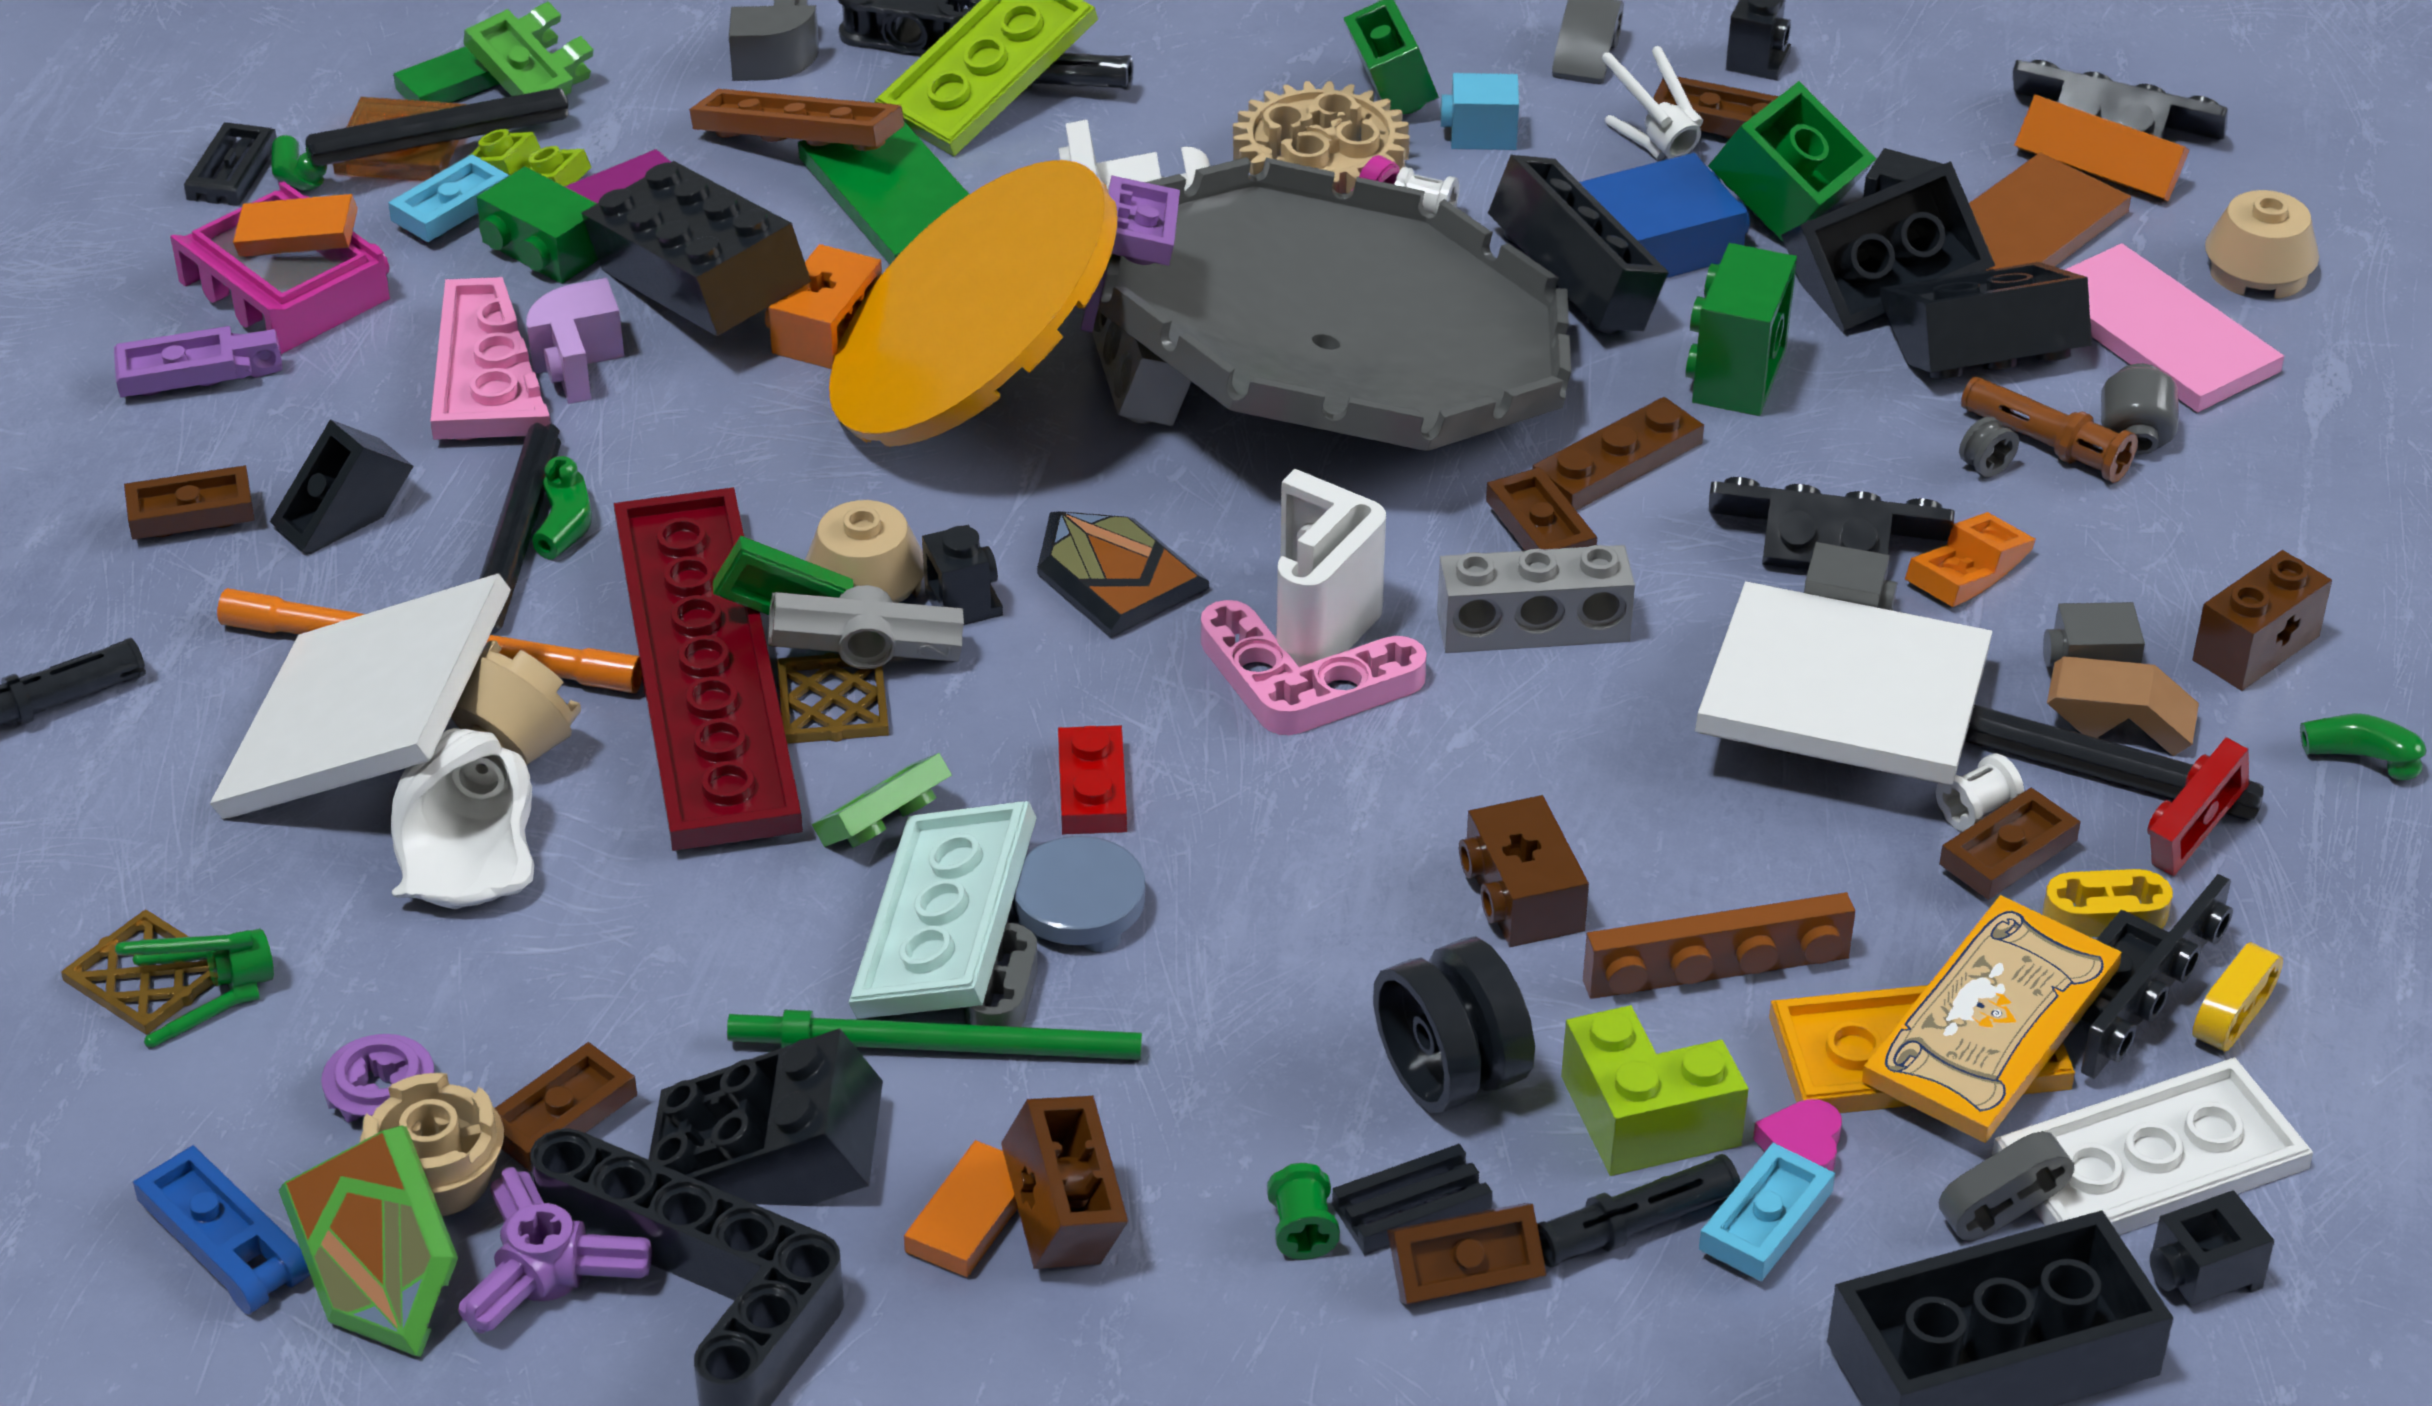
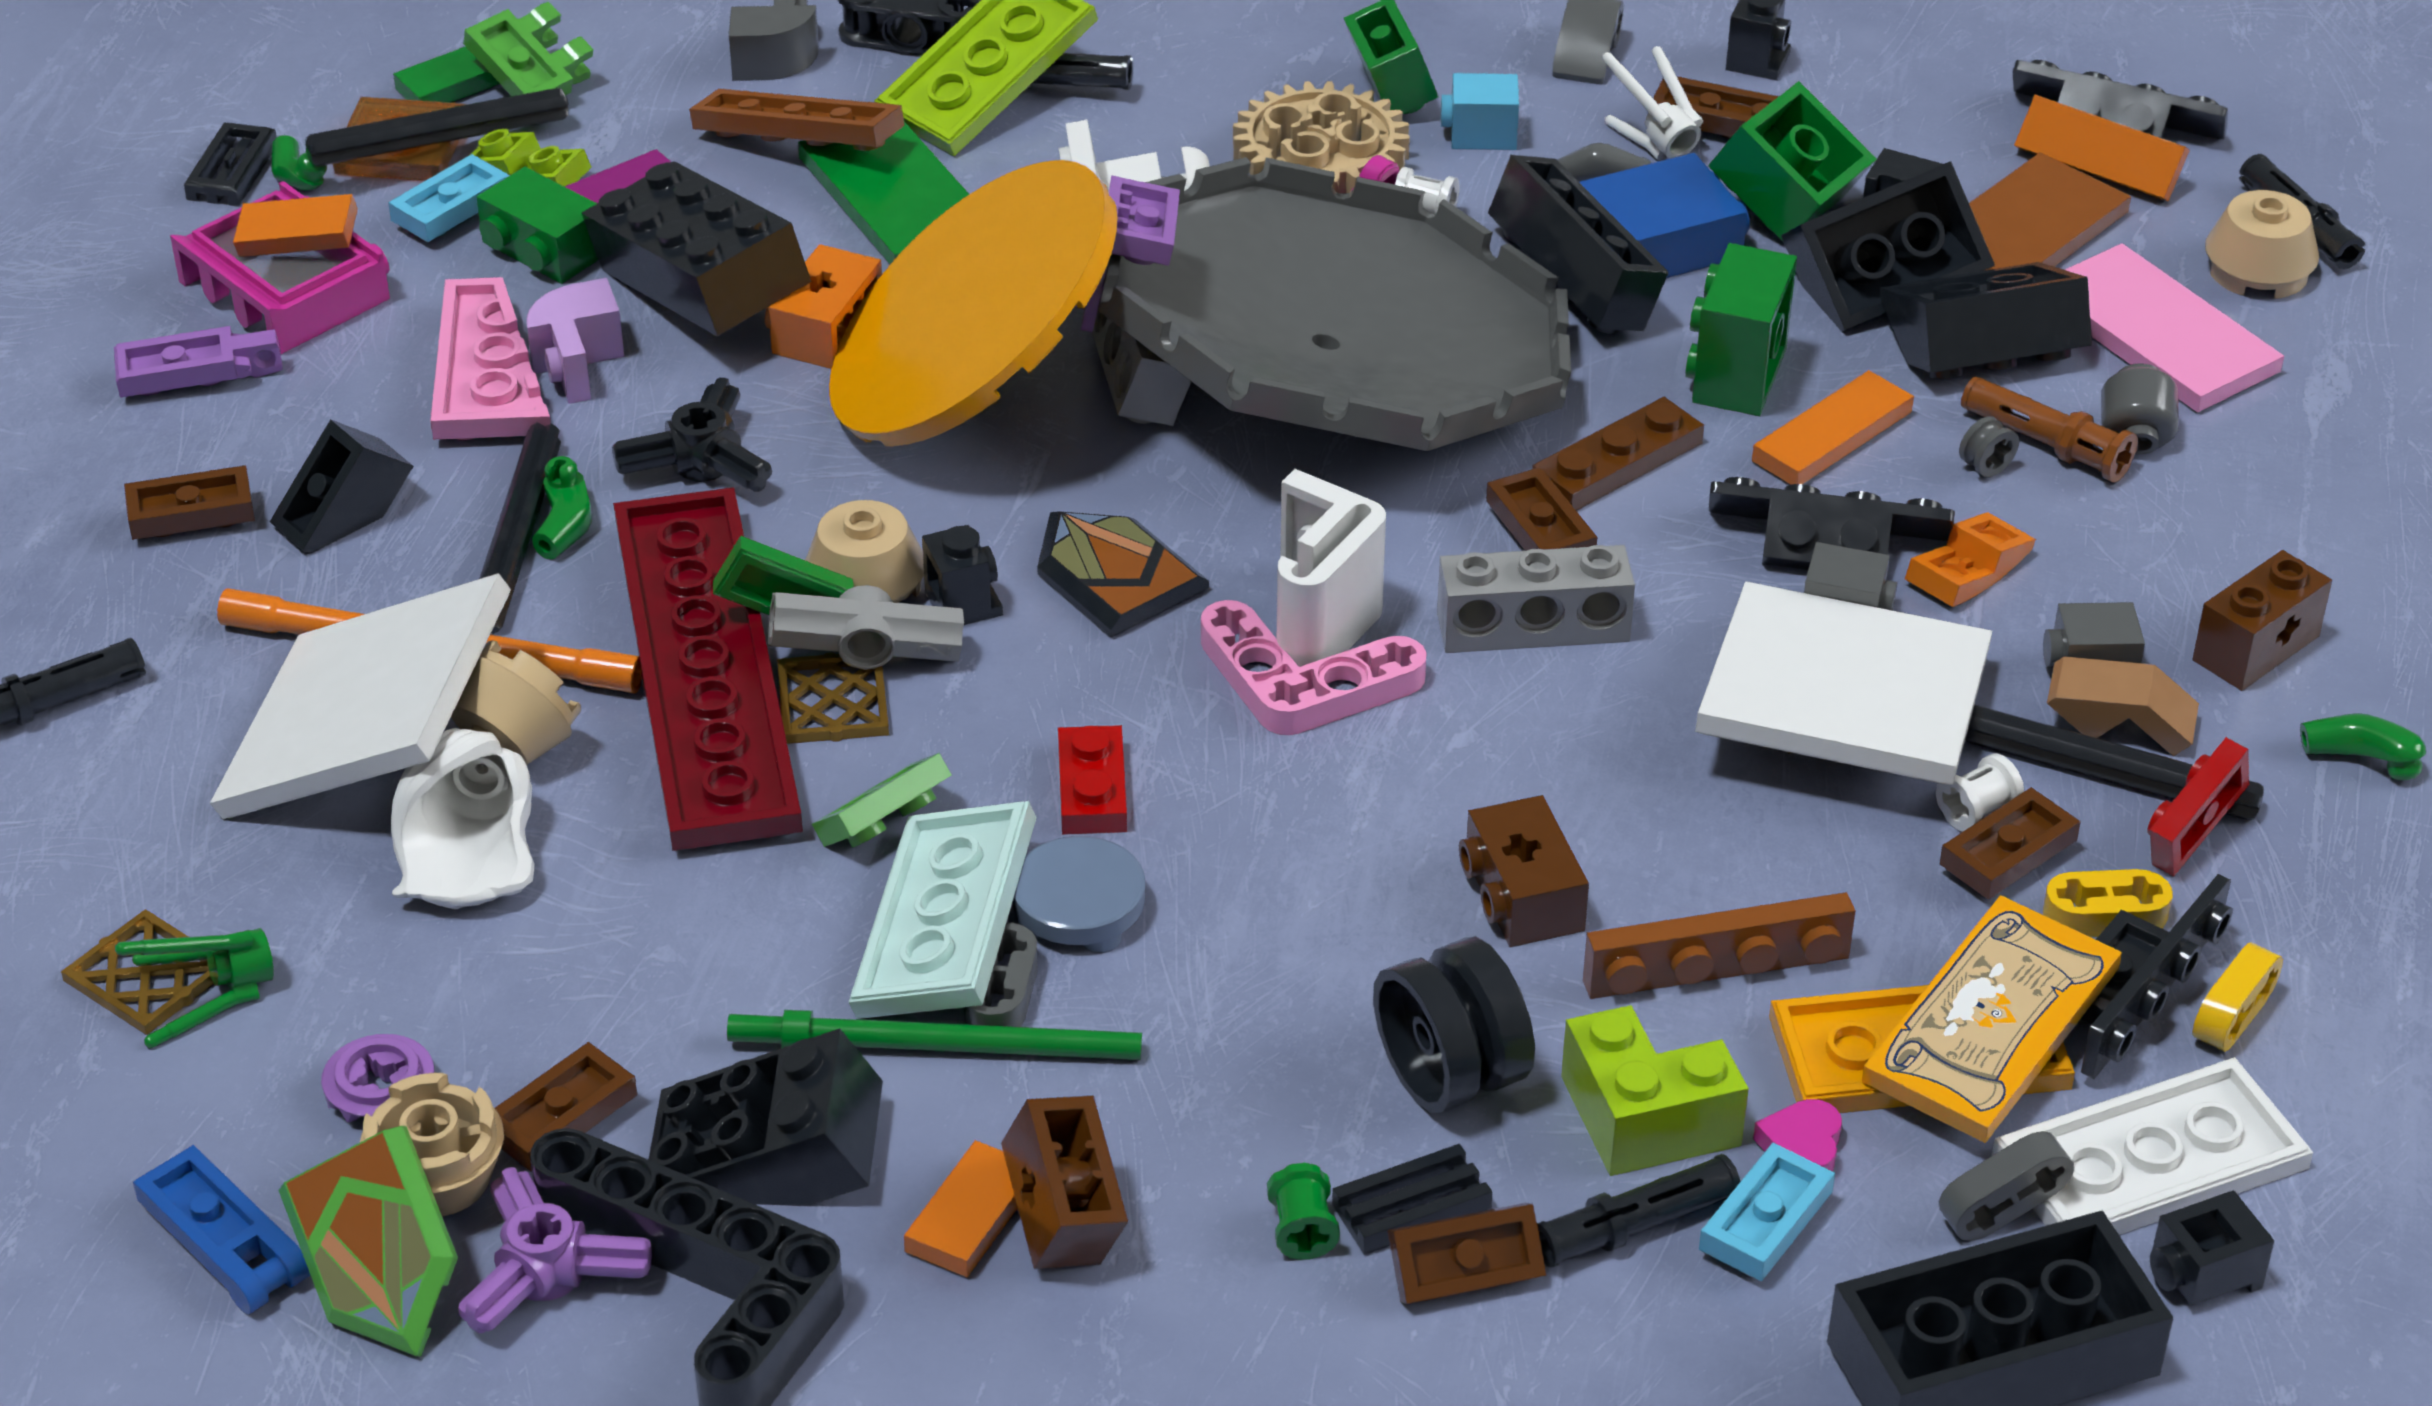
(698, 443): none -> black bush
(1599, 160): none -> dark grey arm
(1832, 428): none -> orange tile
(2332, 237): none -> black pin

